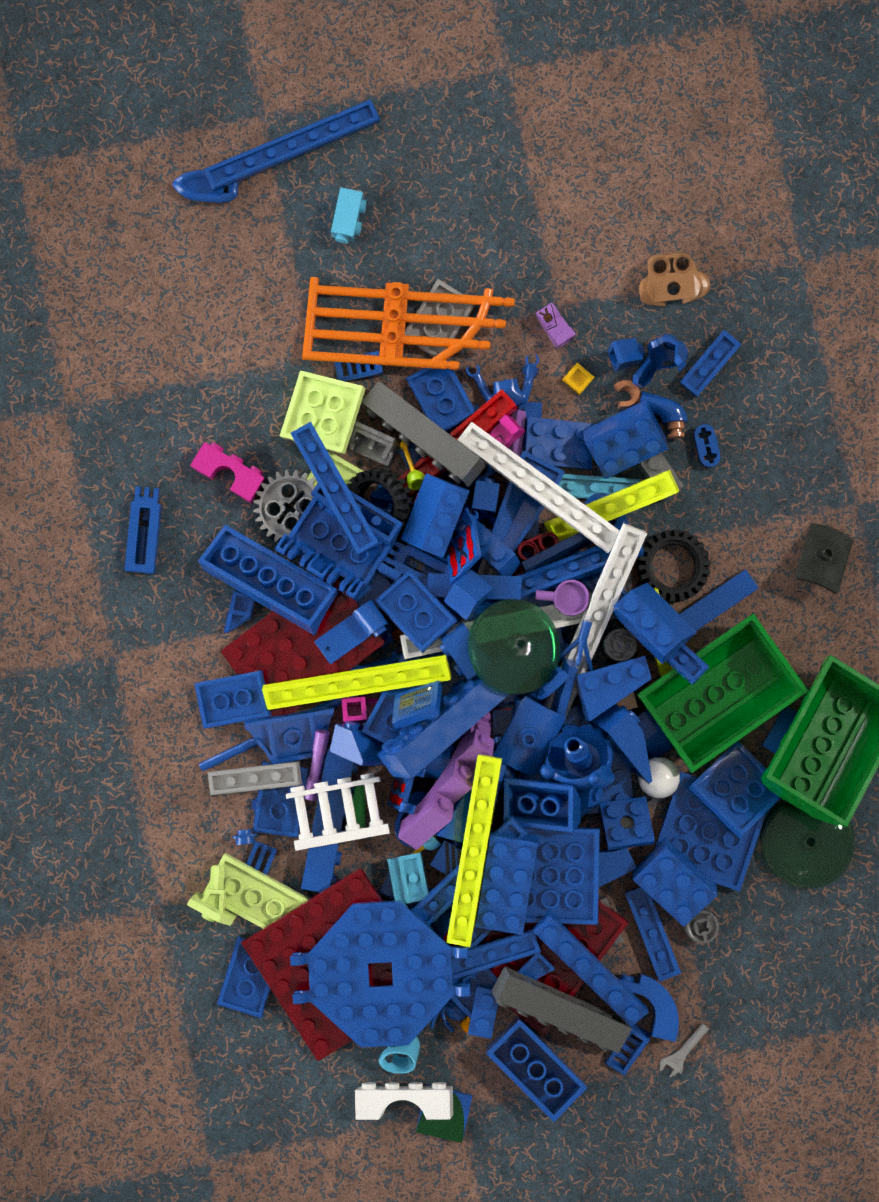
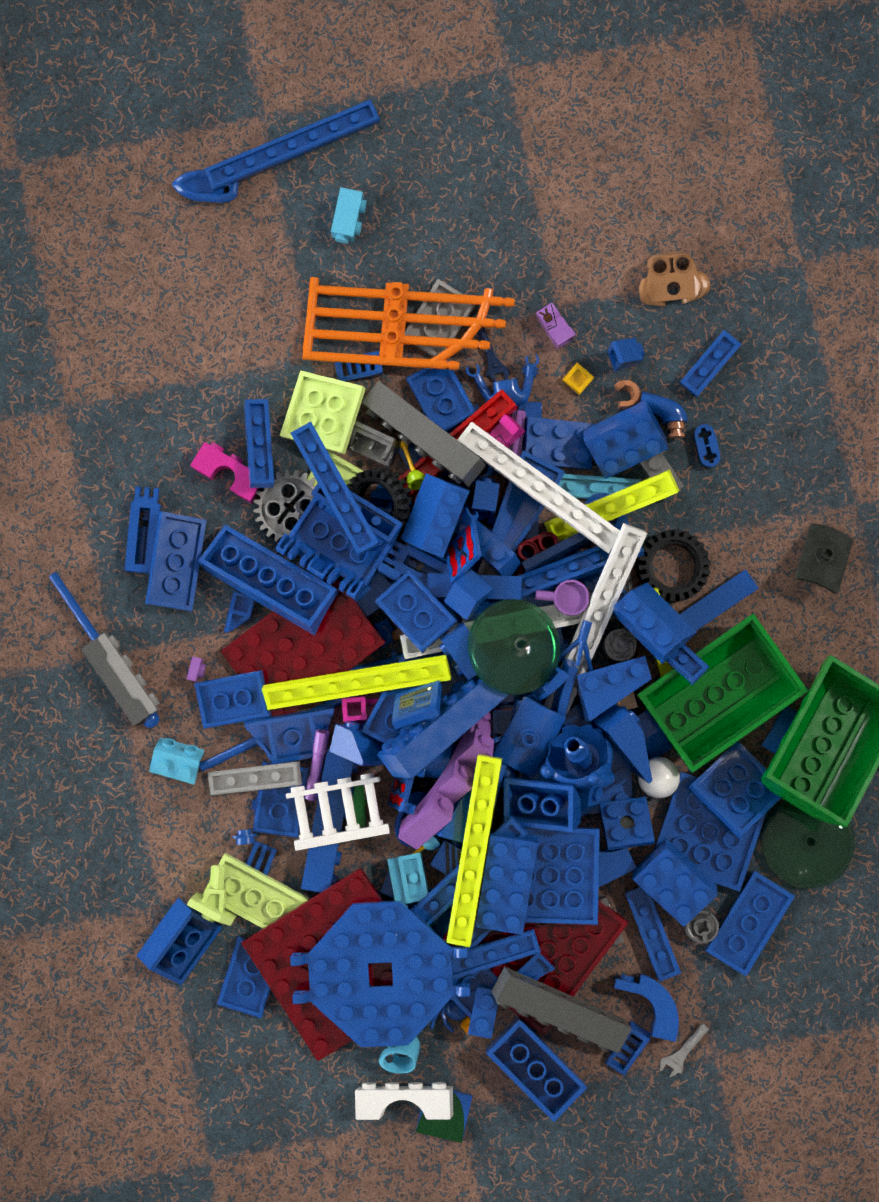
(114, 667): none -> piece
(175, 561): none -> blue plate
(176, 760): none -> medium azure bracket
(178, 942): none -> blue slope
(196, 669): none -> medium lavender plate
(258, 443): none -> blue gear
(352, 631): blue door -> none
(494, 363): none -> dark blue piece
(590, 969): blue plate -> none
(658, 355): blue piece -> none
(750, 923): none -> blue plate

